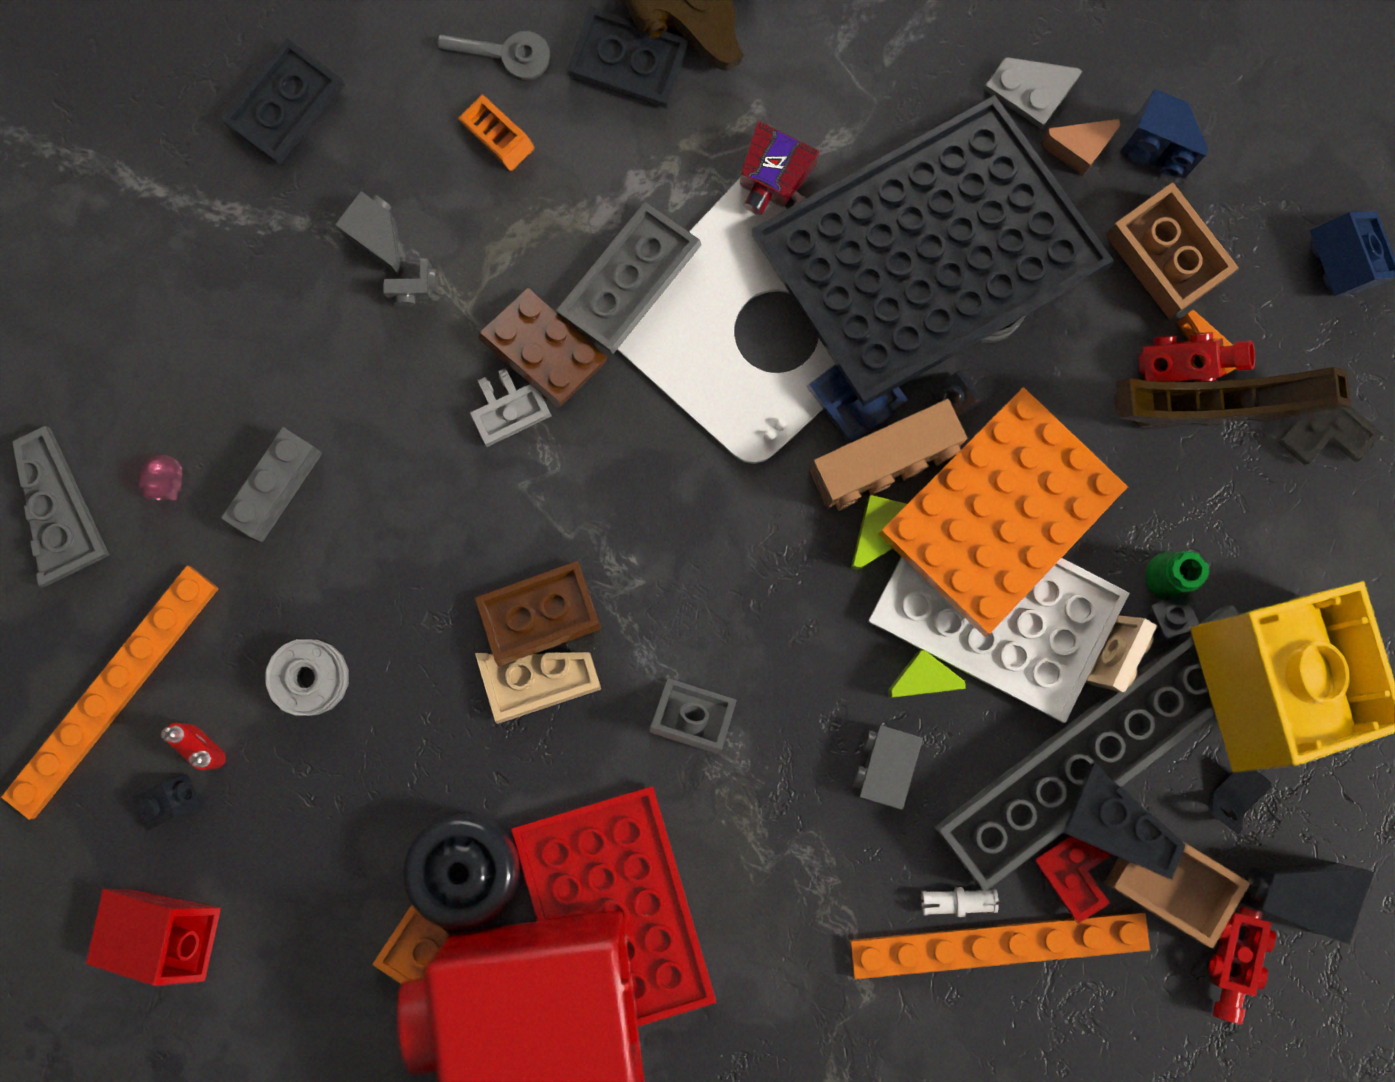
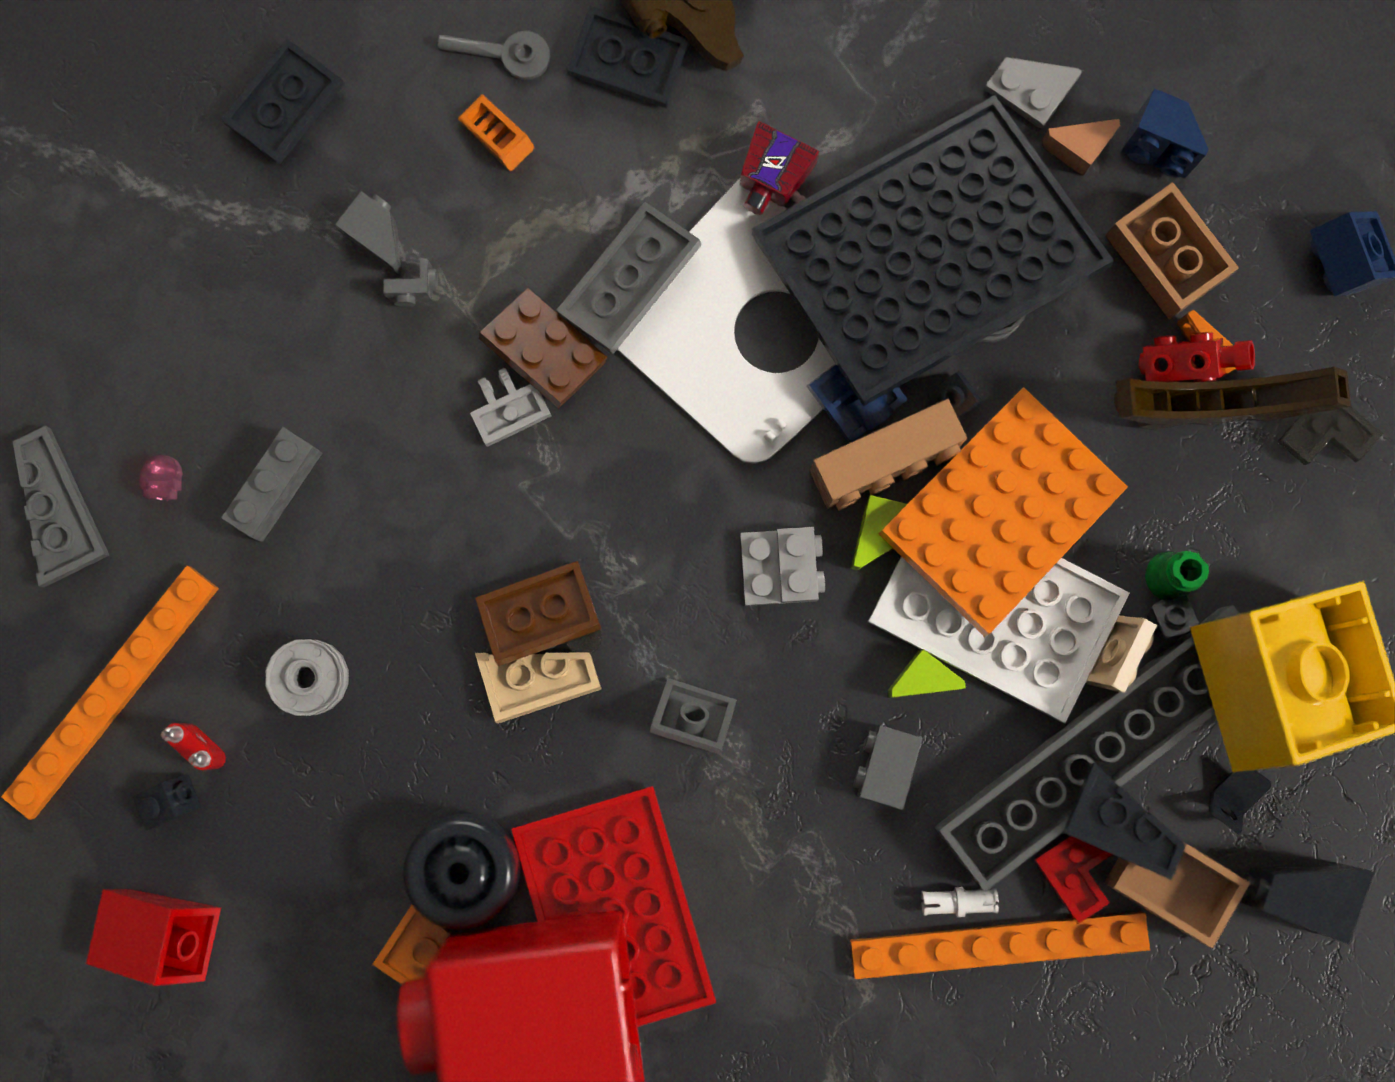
(781, 566): none -> light grey plate
(1249, 957): red brick -> none

